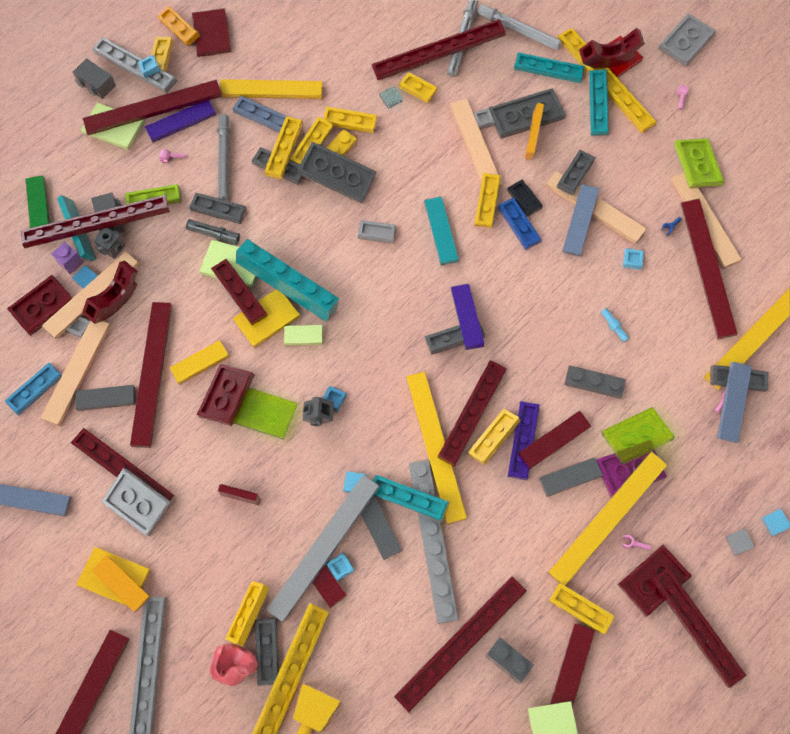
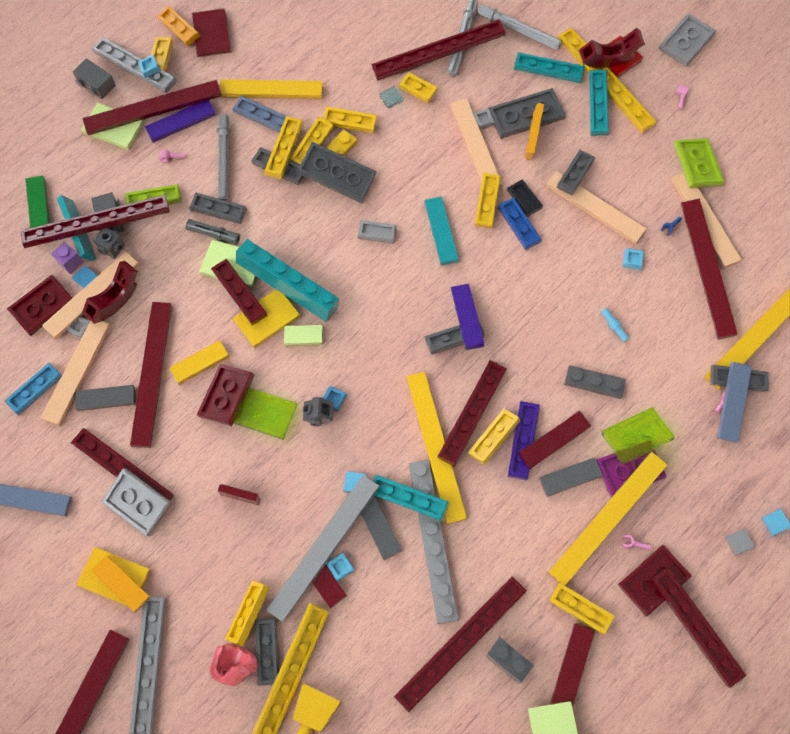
(580, 220): sand blue tile -> none

